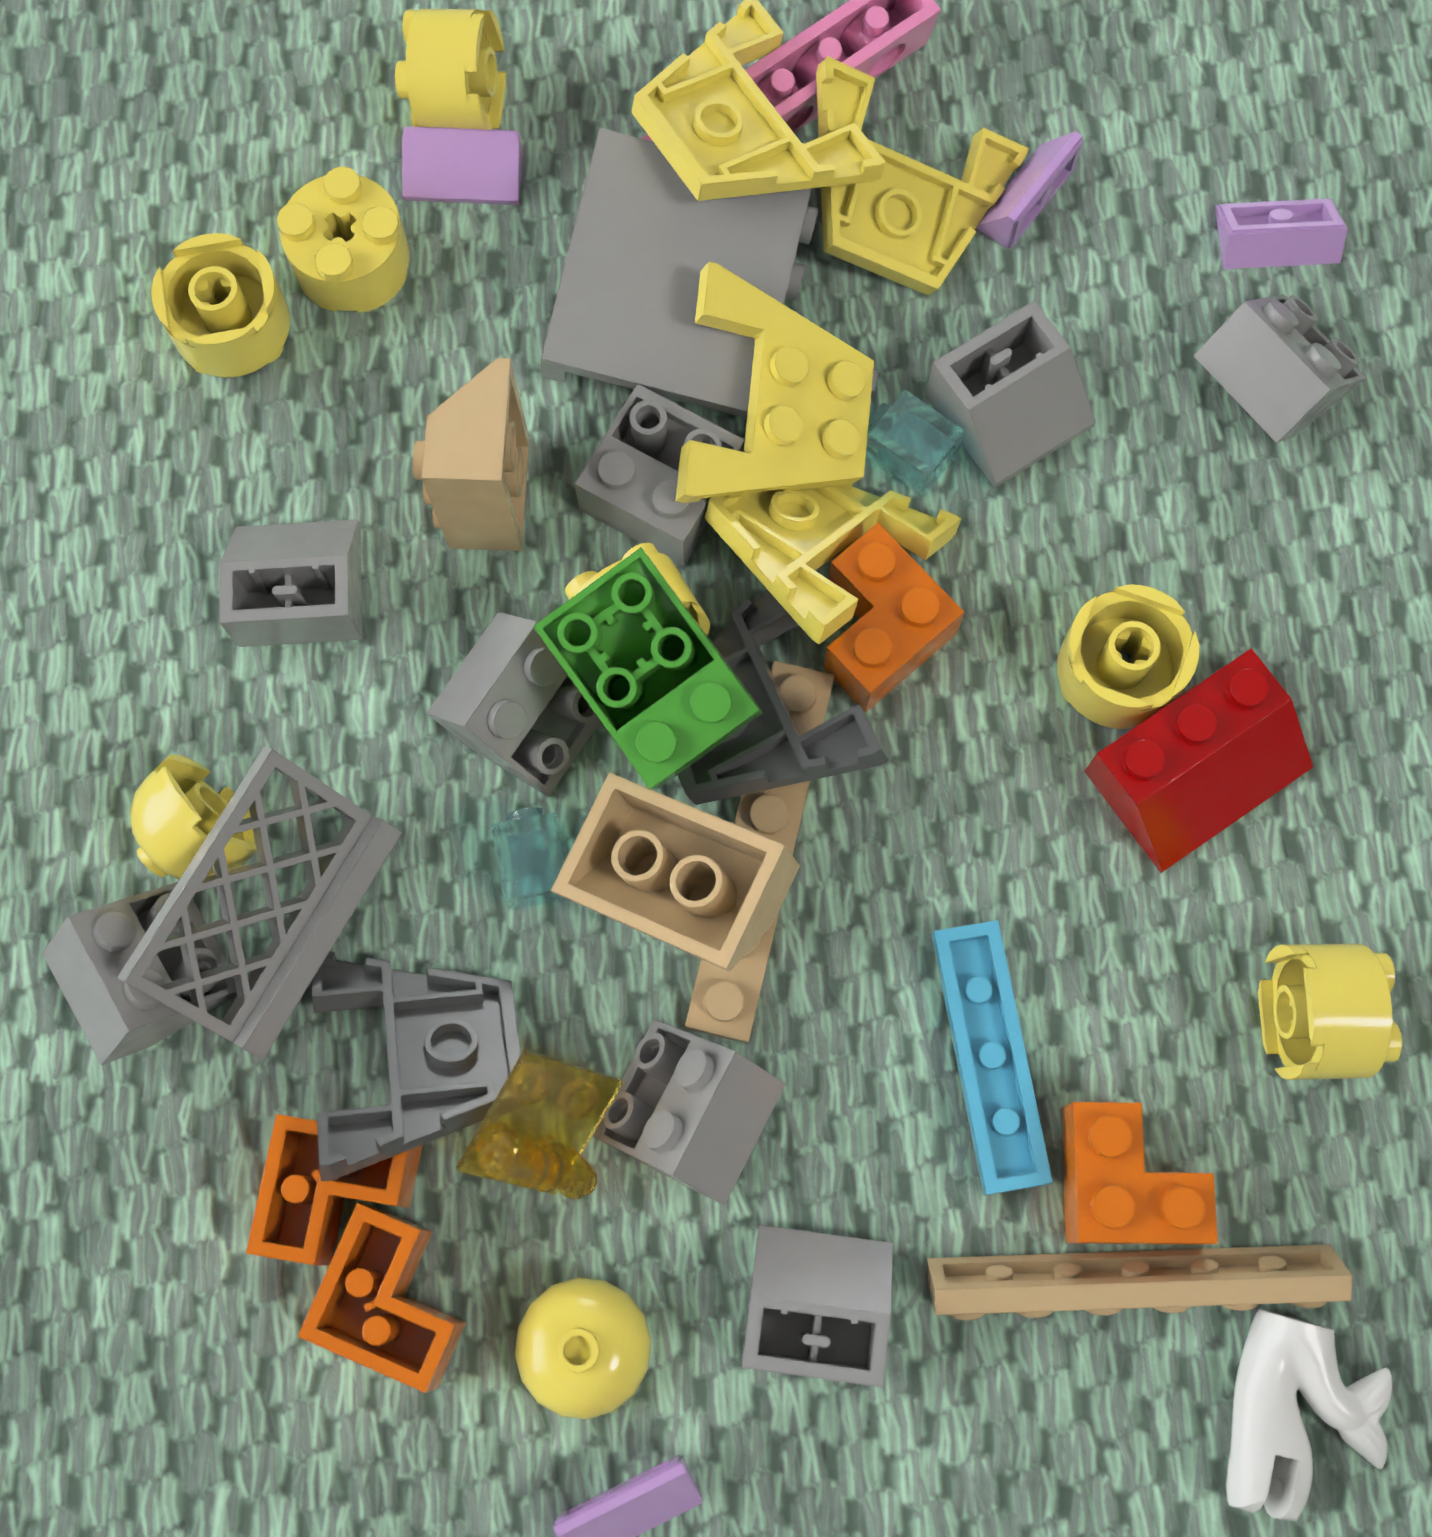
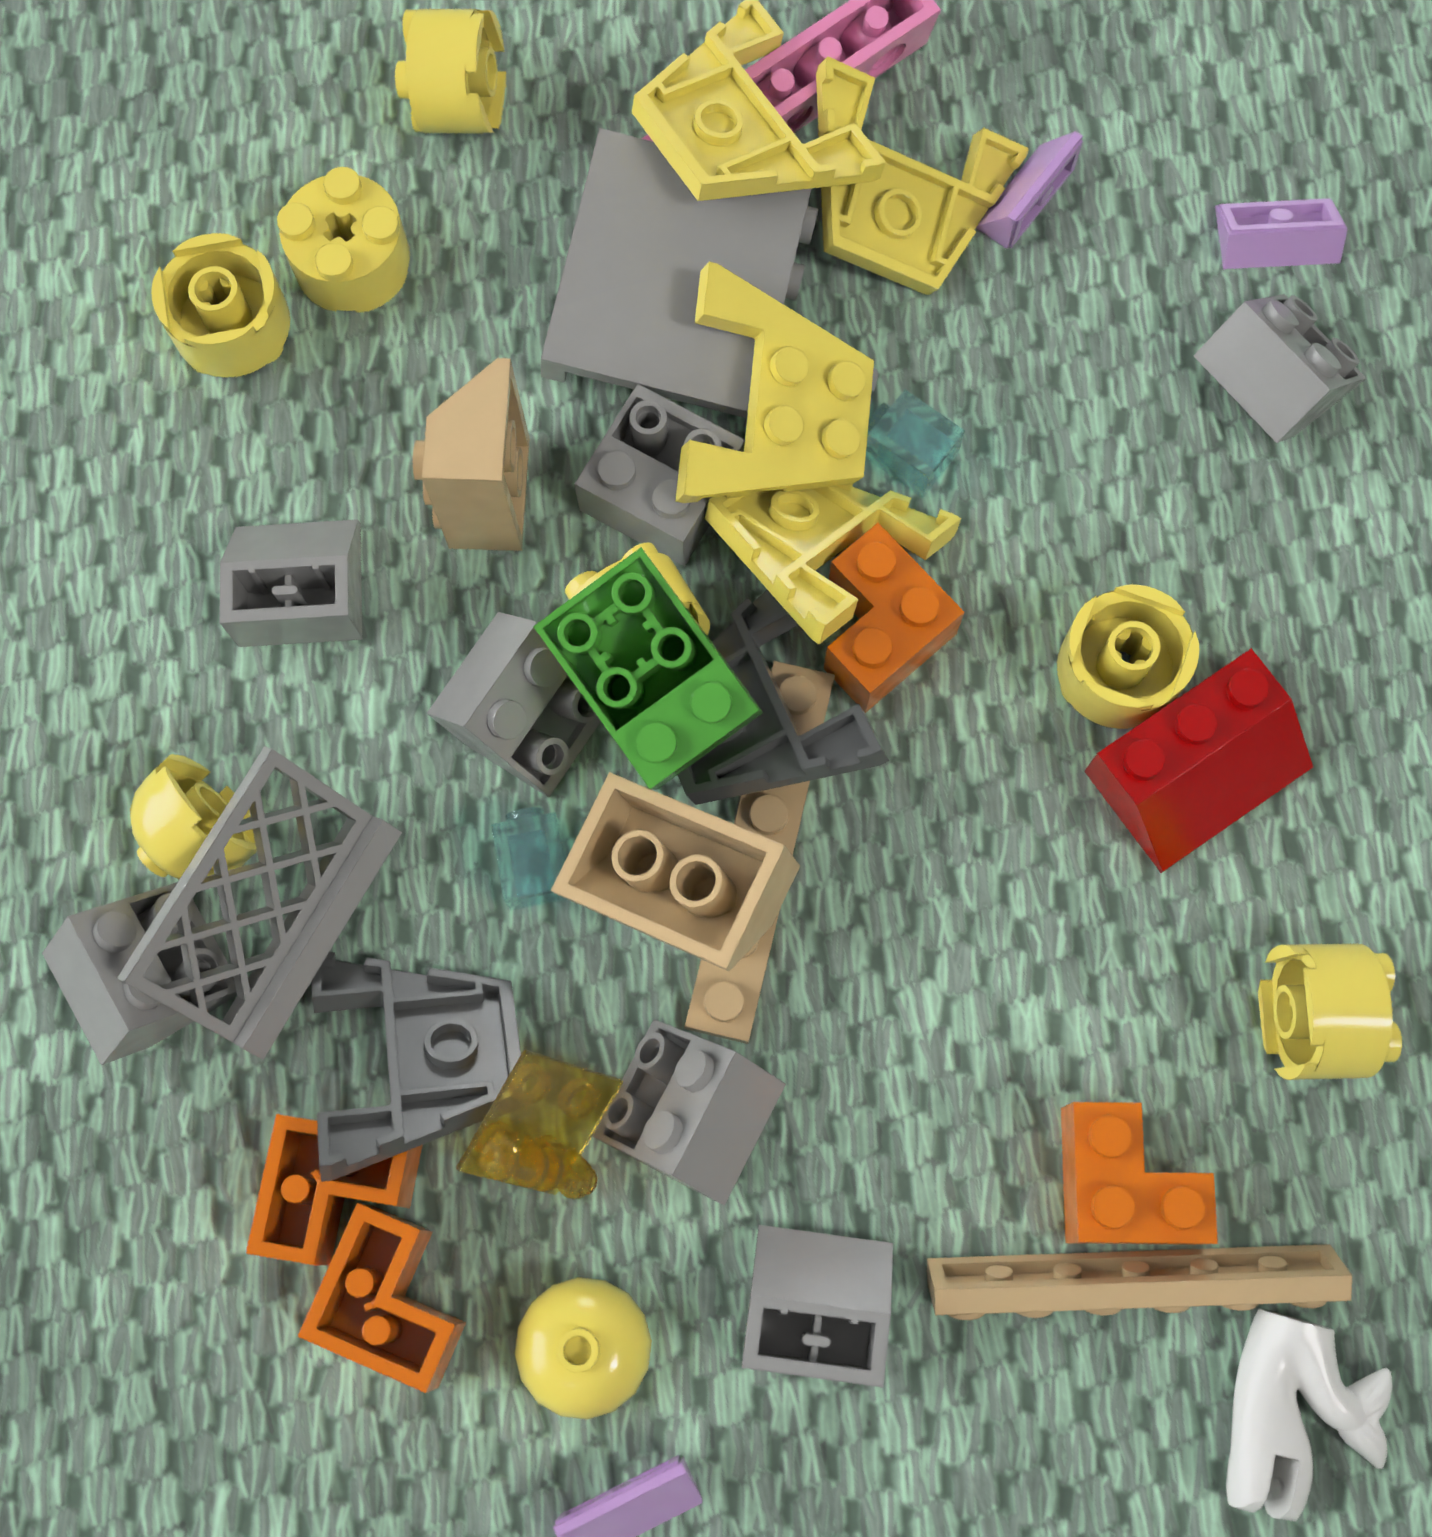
(461, 165): lavender slope -> none
(991, 1058): medium azure plate -> none
(1012, 393): light grey slope -> none

